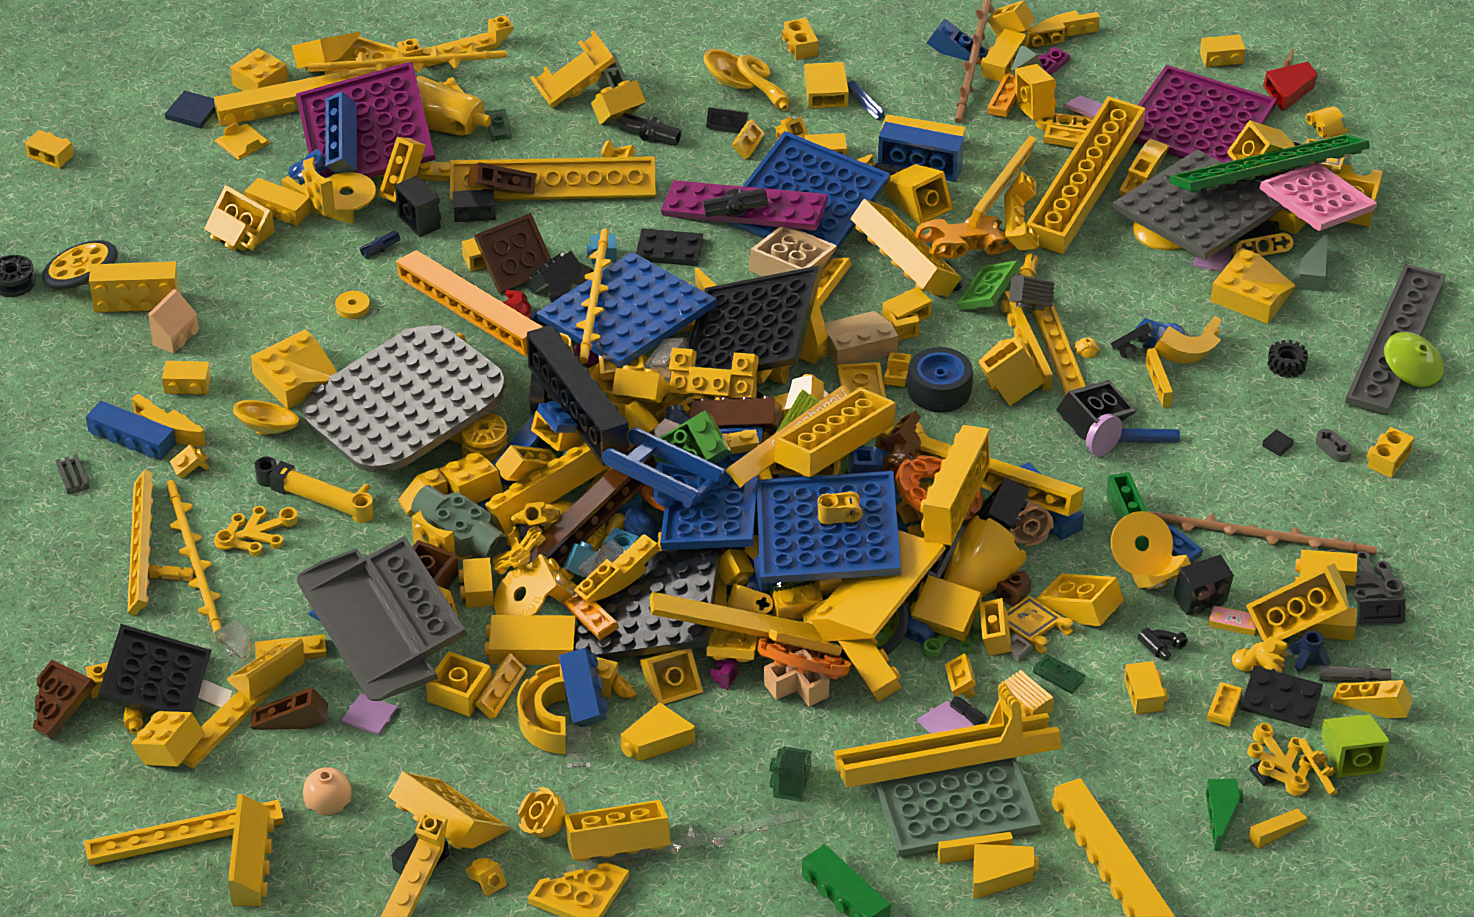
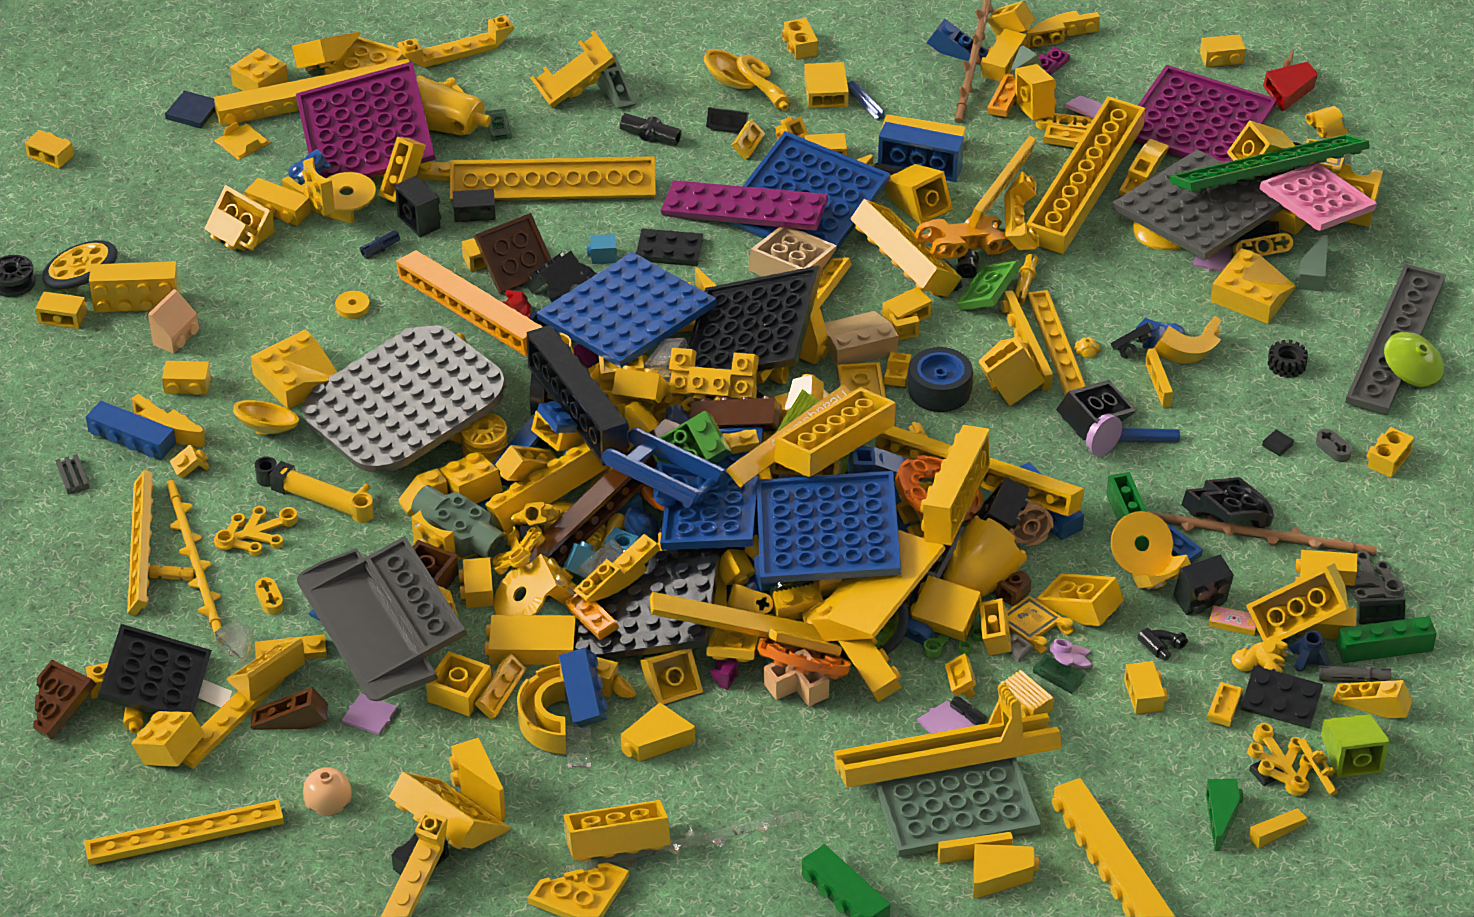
(61, 310): none -> yellow brick
(250, 852): yellow slope -> none
(273, 594): none -> yellow beam
(340, 133): blue brick -> none
(398, 59): yellow plant -> none
(477, 777): none -> yellow slope
(488, 874): yellow bracket -> none
(501, 179): reddish brown slope -> none
(542, 813): yellow cylinder -> none
(591, 303): yellow plant -> none
(609, 151): yellow bracket -> none
(615, 102): yellow brick -> none
(735, 202): black piece -> none
(790, 773): clear green brick -> none
(837, 507): yellow piece -> none
(902, 442): reddish brown plate -> none
(967, 264): none -> black wheel
(1032, 292): dark grey brick -> none
(1070, 654): none -> lavender plate
(1230, 500): none -> black slope
(1386, 639): none -> green brick

